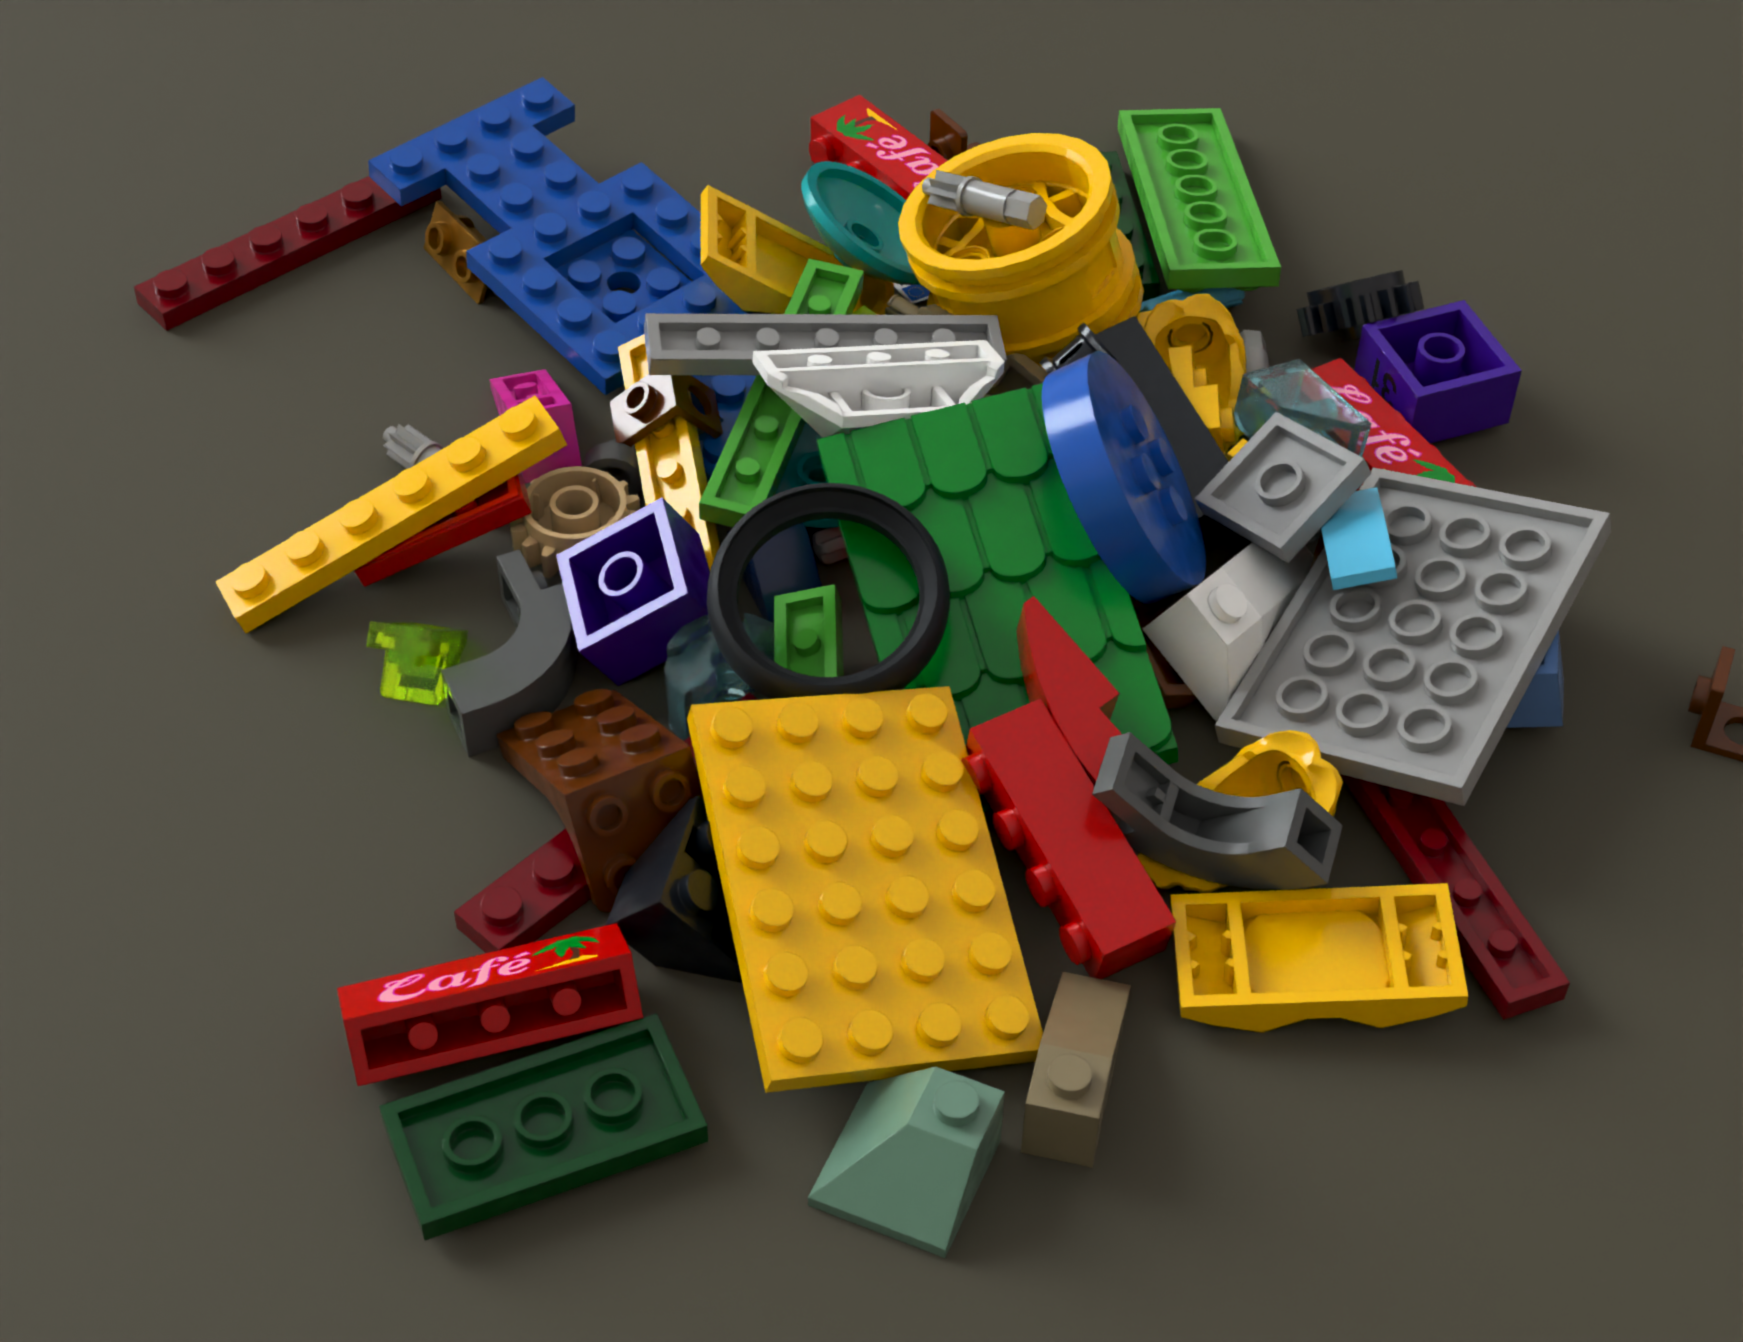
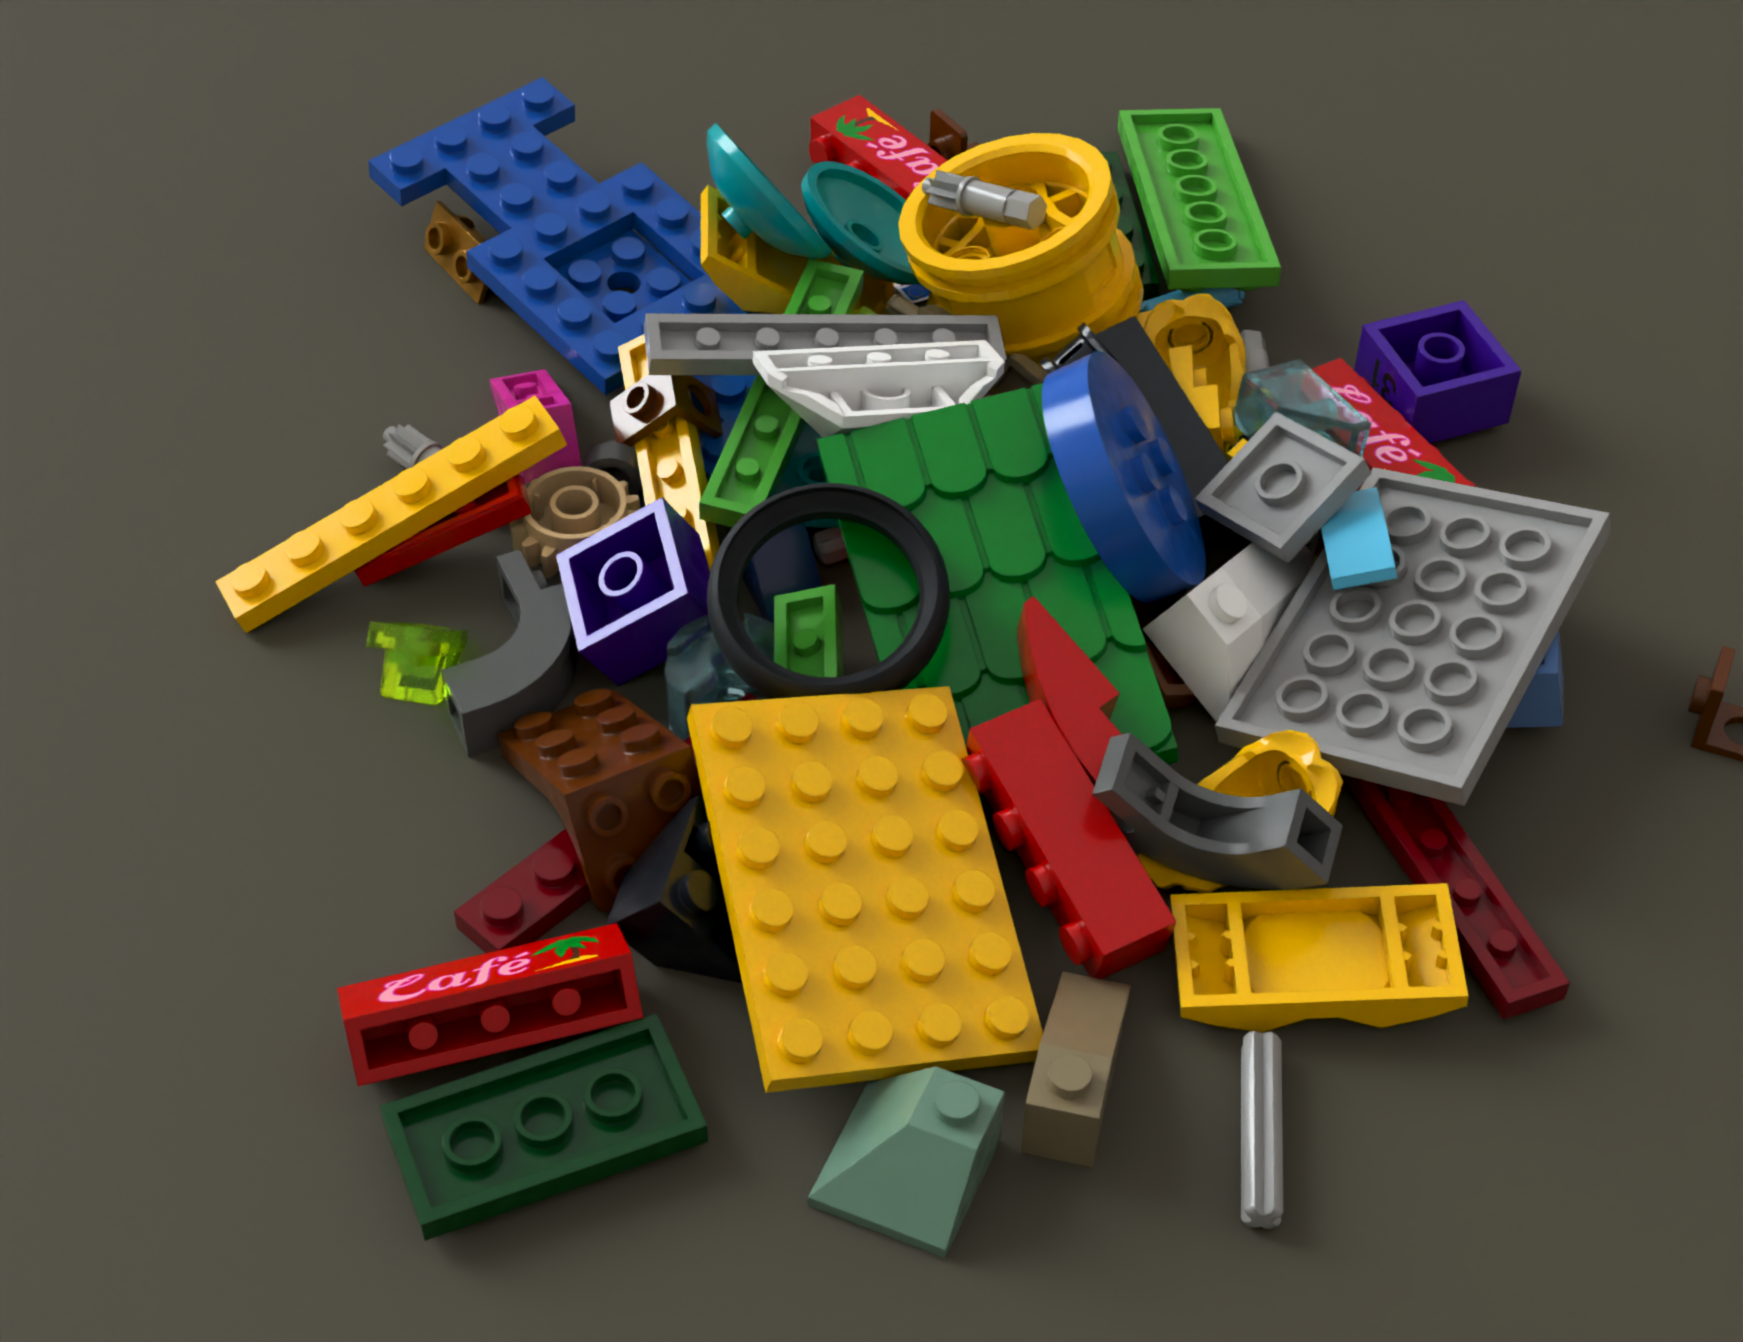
(271, 251): dark red plate -> none
(757, 203): none -> teal dish
(1261, 1130): none -> light grey axle
(1357, 303): black gear -> none

